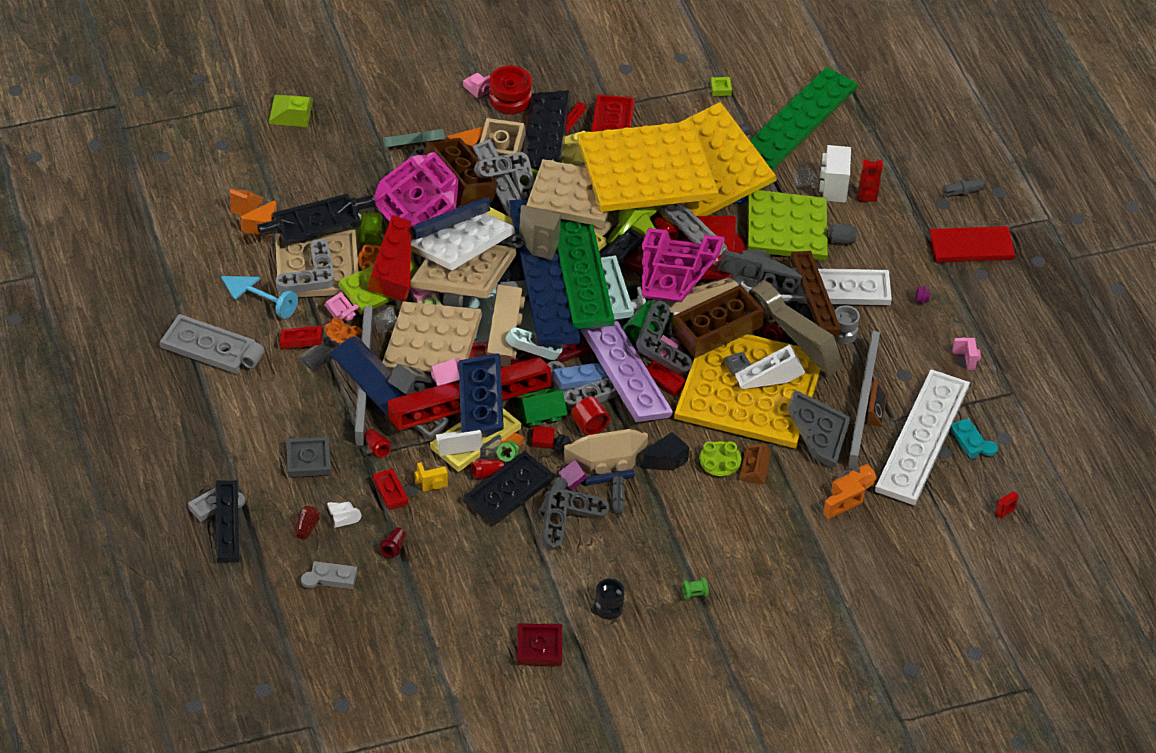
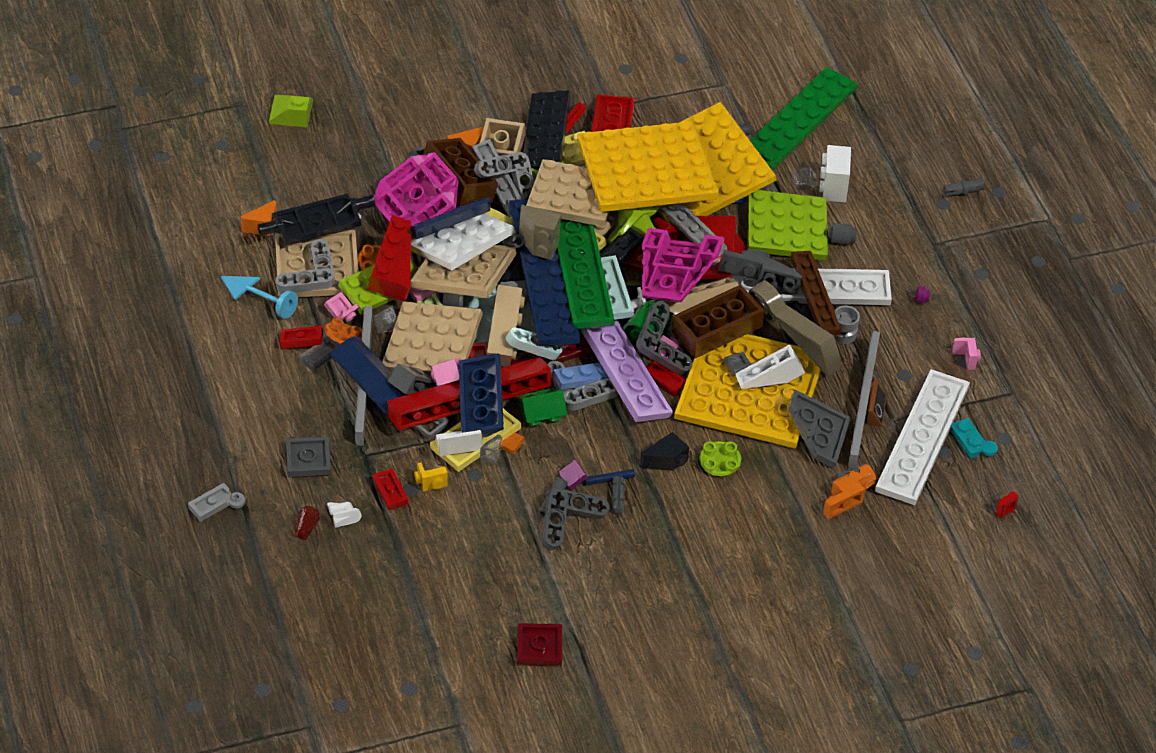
(206, 344): light grey hinge -> none
(227, 521): black plate -> none
(243, 201): orange slope -> none
(330, 575): light grey hinge -> none
(371, 228): clear neon green brick -> none
(377, 443): red cone -> none
(393, 543): dark red cone -> none
(413, 138): sand green beam -> none
(477, 84): bright pink bracket -> none
(485, 467): red cone -> none
(502, 447): bright green bush -> none
(509, 488): black plate -> none
(510, 89): red wheel -> none
(543, 437): red tile -> none
(561, 441): black piece -> none
(590, 416): red piece -> none
(607, 451): tan wedge -> none
(609, 599): black wheel -> none
(695, 588): bright green bush -> none
(721, 86): lime plate -> none
(755, 464): dark orange slope -> none
(774, 332): dark red cone -> none
(869, 180): red plate -> none
(972, 244): red tile -> none

